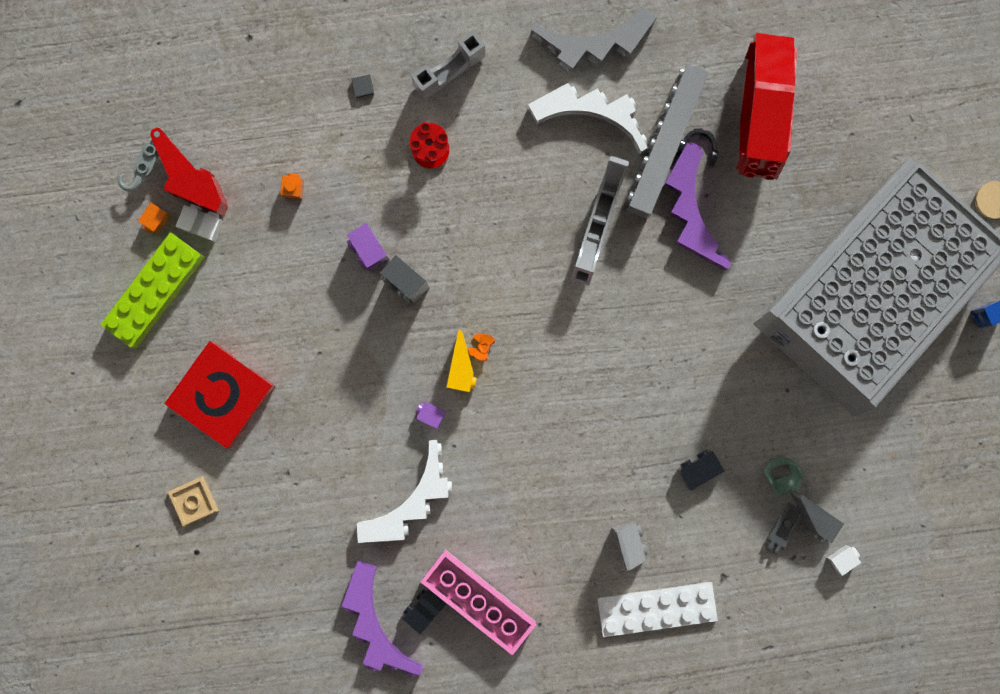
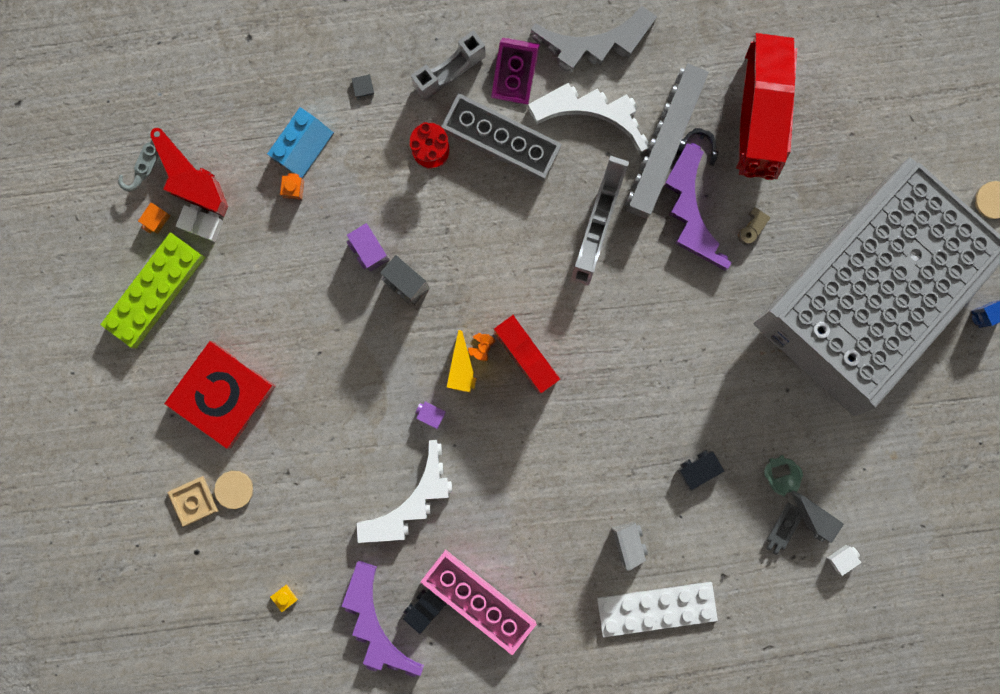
(233, 489): none -> tan tile
(284, 598): none -> yellow plate
(300, 143): none -> dark azure slope
(501, 137): none -> light grey brick
(515, 70): none -> magenta slope
(526, 354): none -> red tile
(754, 228): none -> dark tan leg

